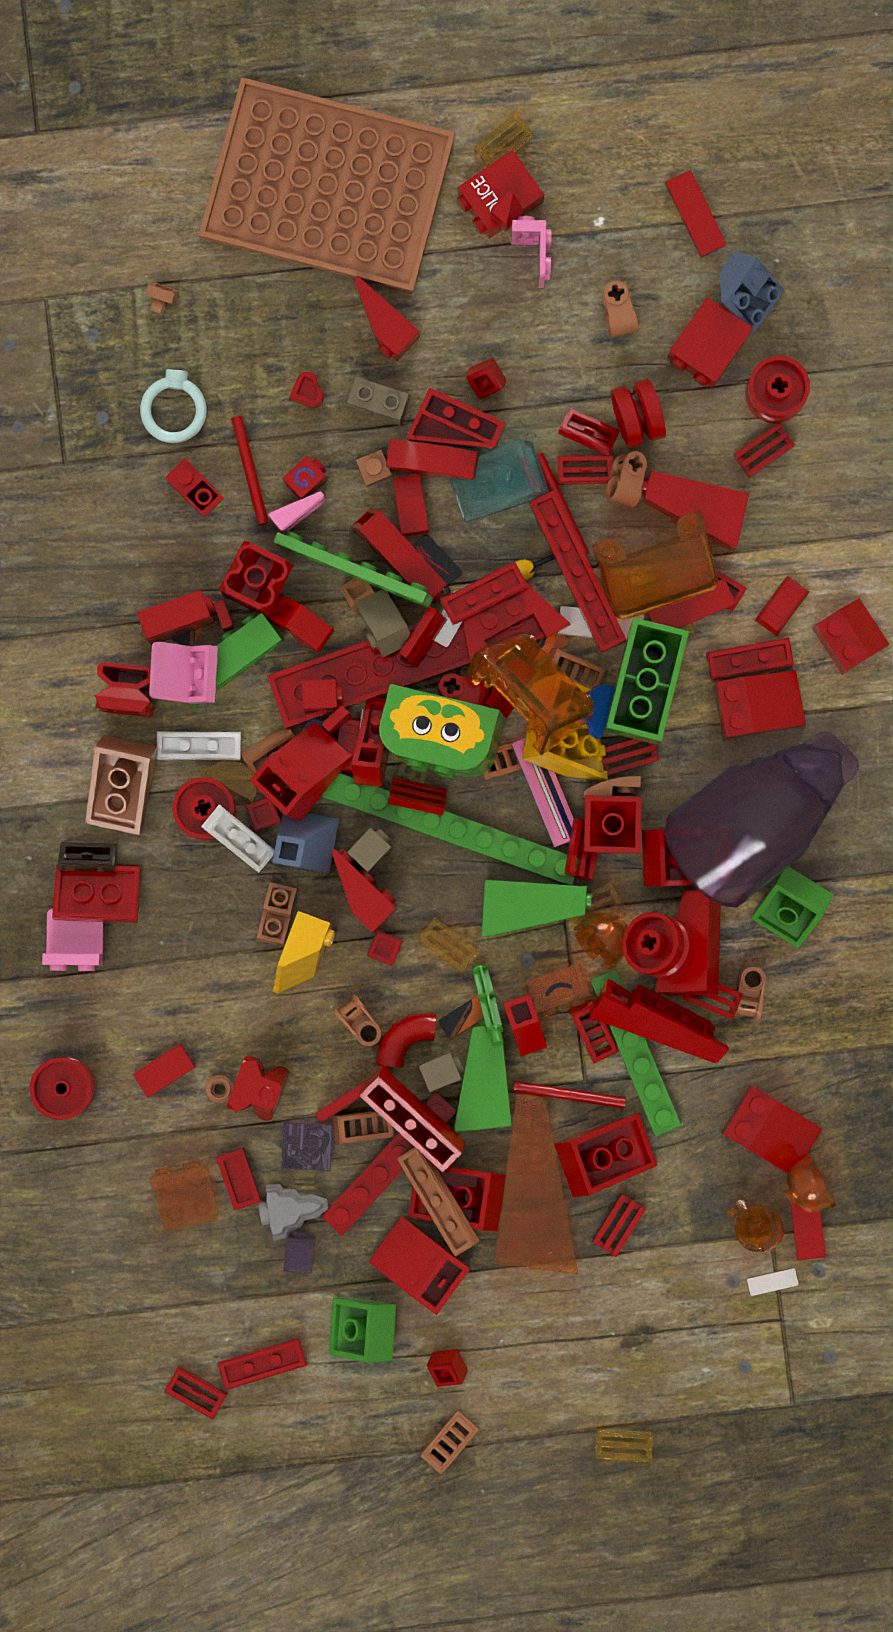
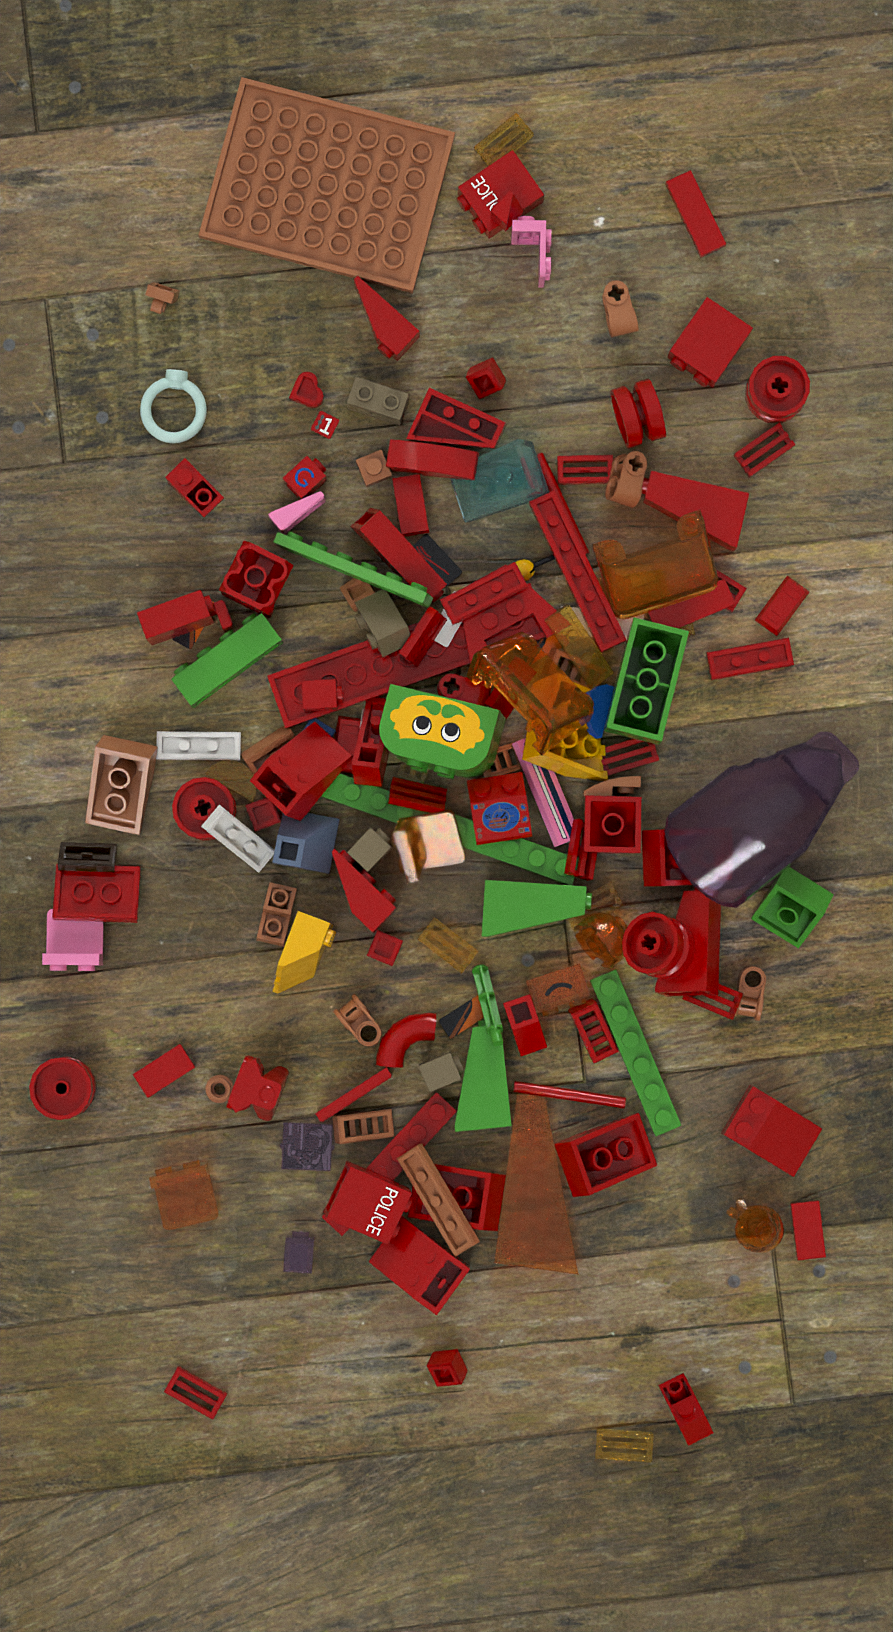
(126, 690): red piece -> none
(183, 673): bright pink bracket -> none
(238, 1179): red tile -> none
(249, 470): red bar -> none
(262, 1363): red tile -> none
(288, 1209): light grey rock -> none
(300, 622): red slope -> none
(325, 424): none -> red sticker
(336, 720): red tile -> none
(362, 1330): bright green slope -> none
(368, 1203): none -> red brick
(412, 1118): red brick -> none
(427, 843): none -> clear orange bracket
(457, 1448): nougat slope -> none
(499, 808): none -> red slope
(579, 646): none -> clear yellow tile
(587, 434): red tile -> none
(606, 1246): red tile -> none
(657, 1020): red wedge -> none
(686, 1409): none -> red slope
(748, 289): sand blue slope -> none
(759, 704): red slope -> none
(772, 1282): white sticker -> none
(808, 1187): clear orange cylinder -> none
(850, 636): red slope -> none

